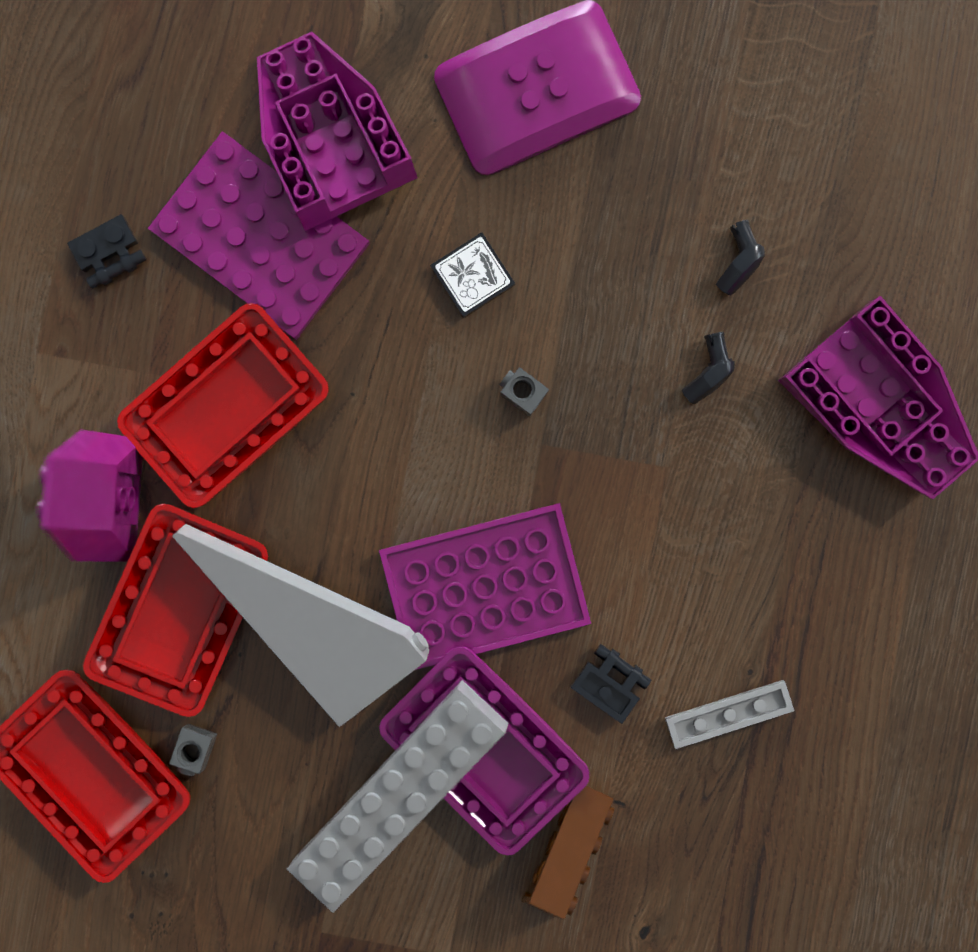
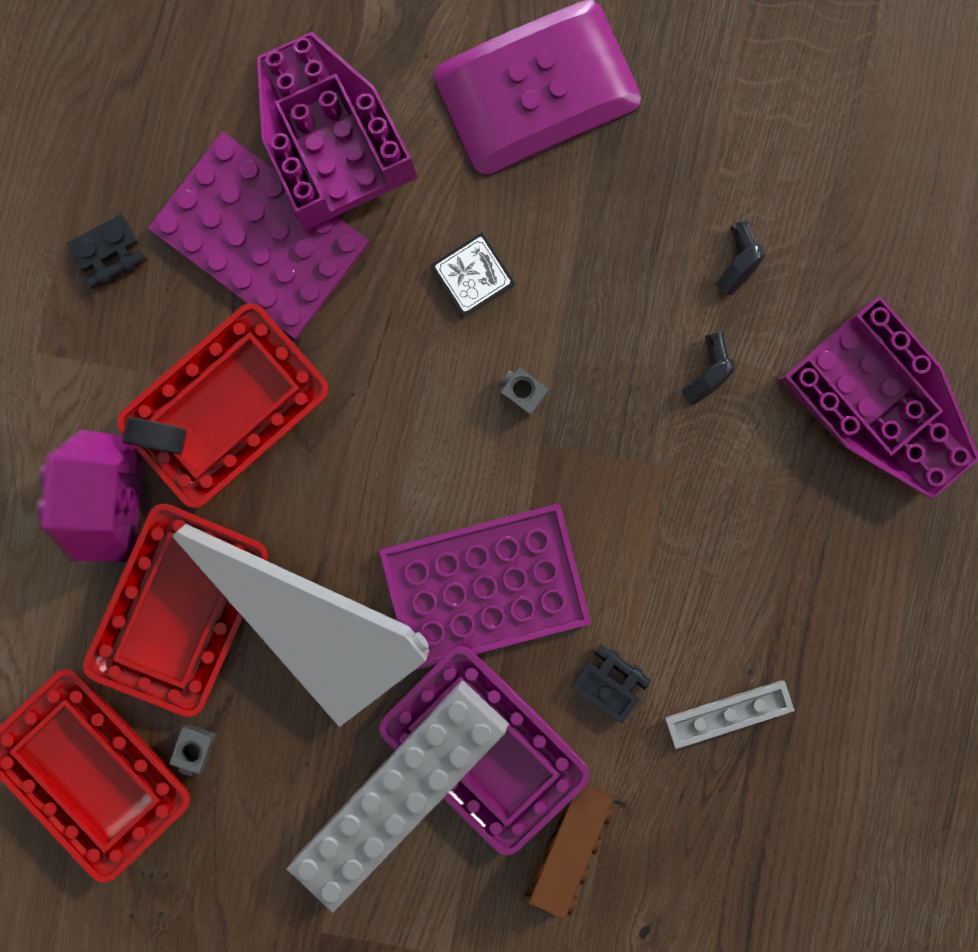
(154, 435): none -> black tyre

